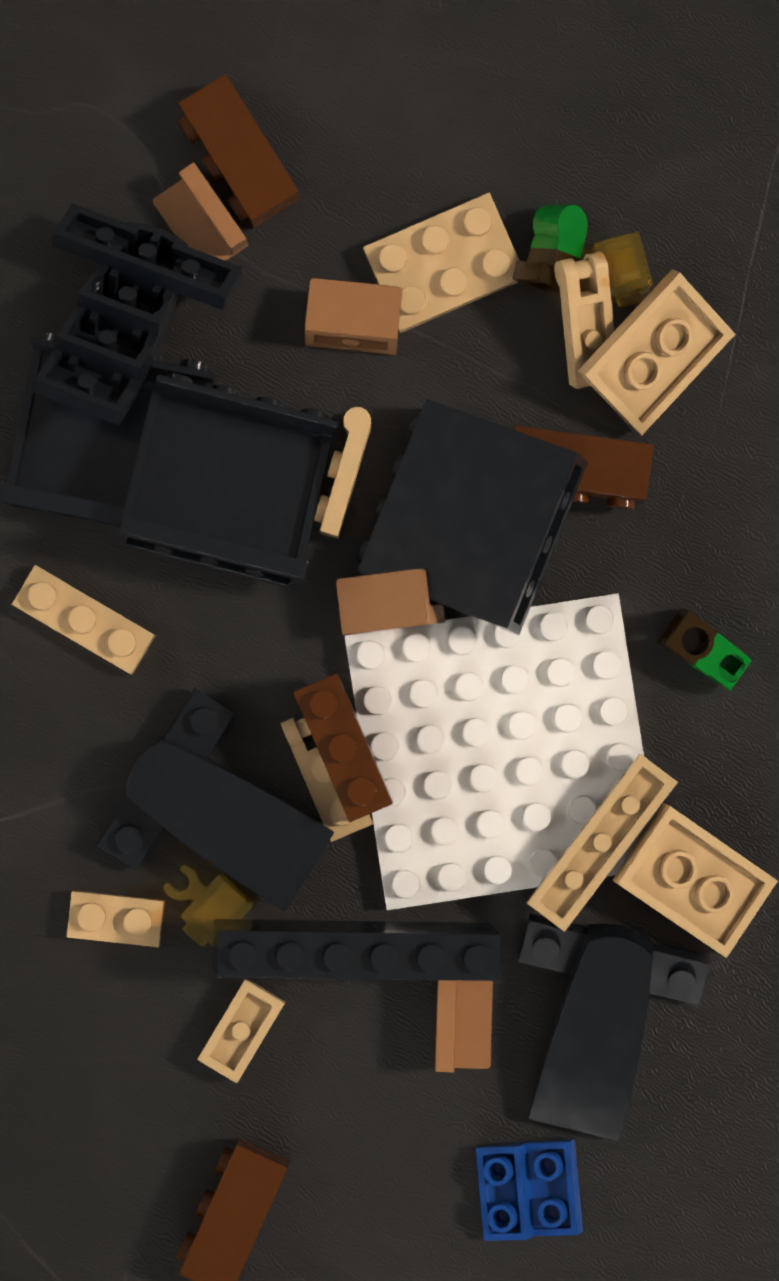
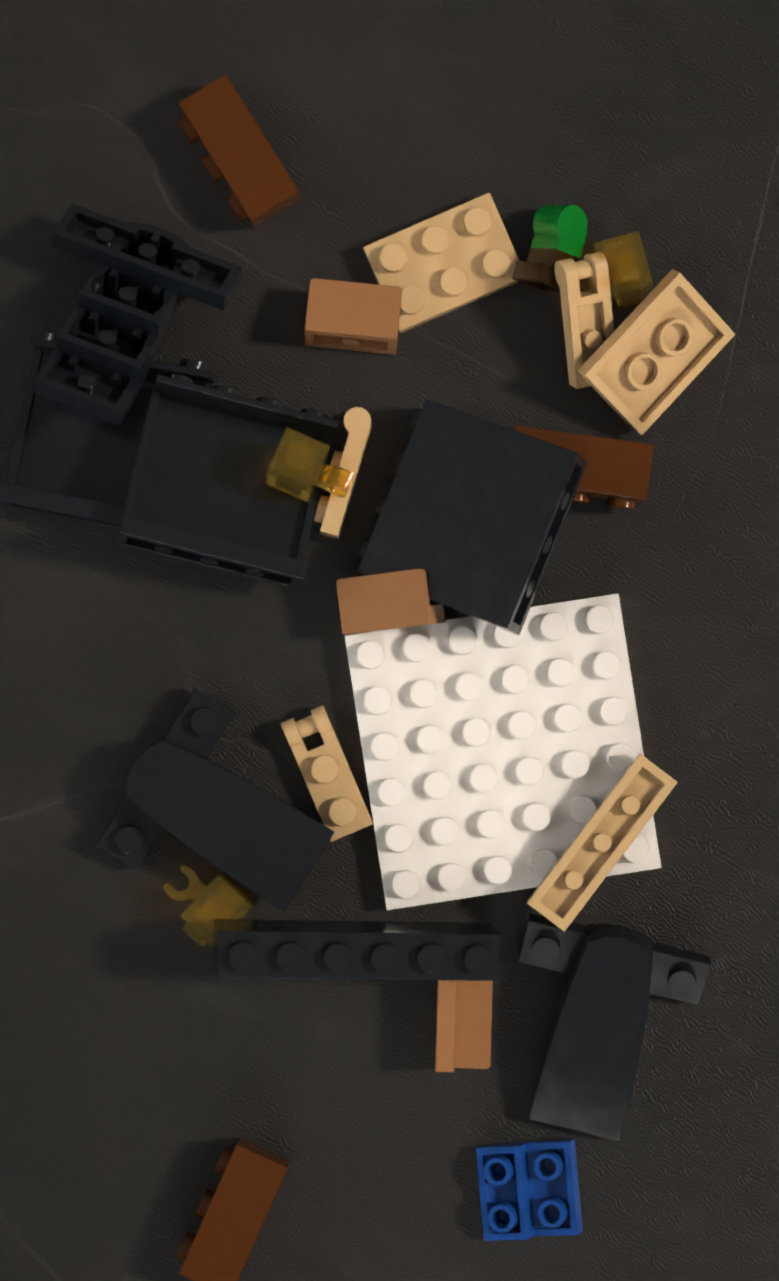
(83, 620): tan plate -> none
(115, 918): tan plate -> none
(199, 216): medium nougat panel -> none
(241, 1030): tan plate -> none
(301, 467): none -> clear yellow brick
(343, 747): reddish brown brick -> none
(695, 880): tan plate -> none
(704, 649): leg -> none

